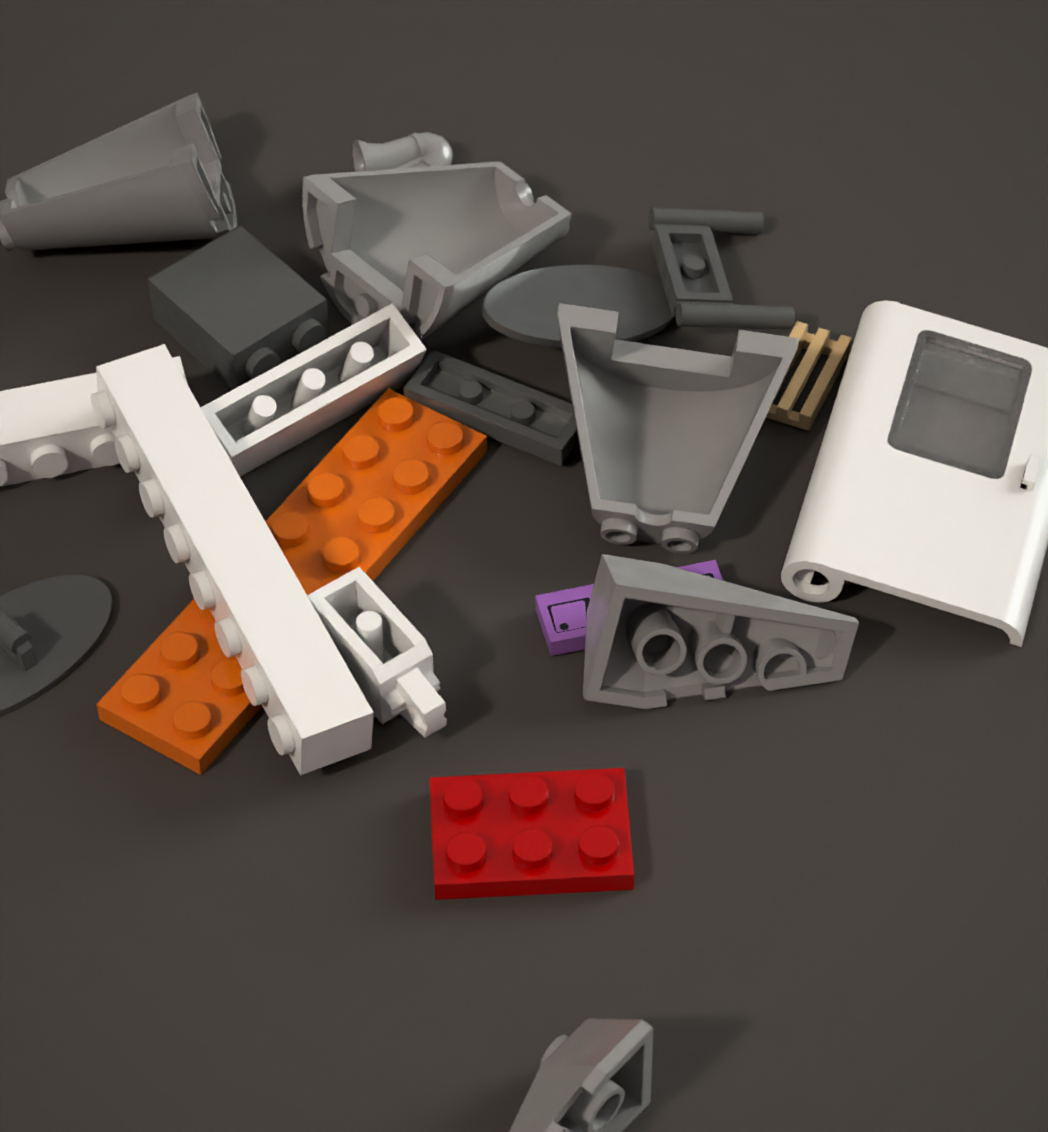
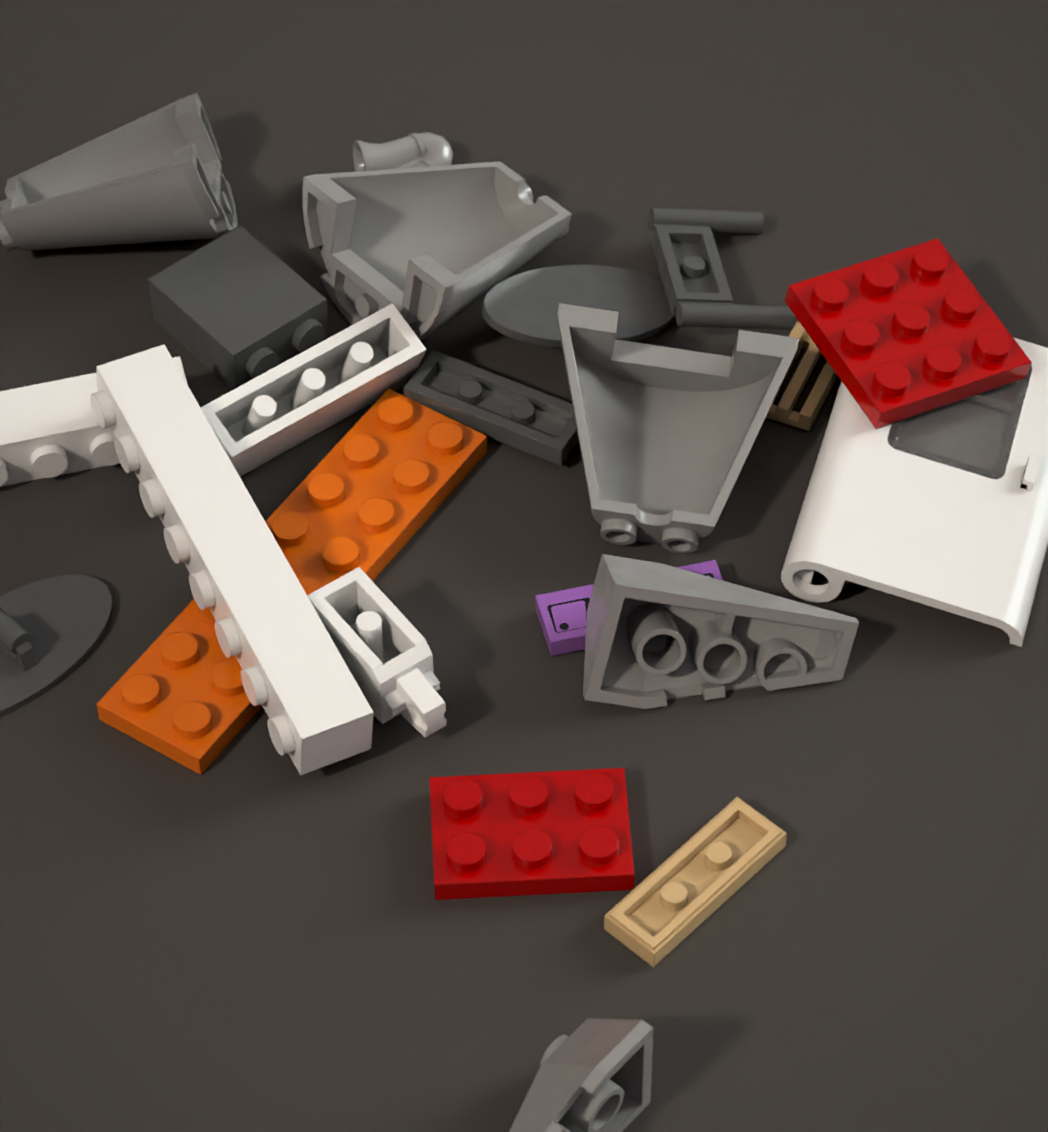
(694, 881): none -> tan tile
(907, 332): none -> red plate

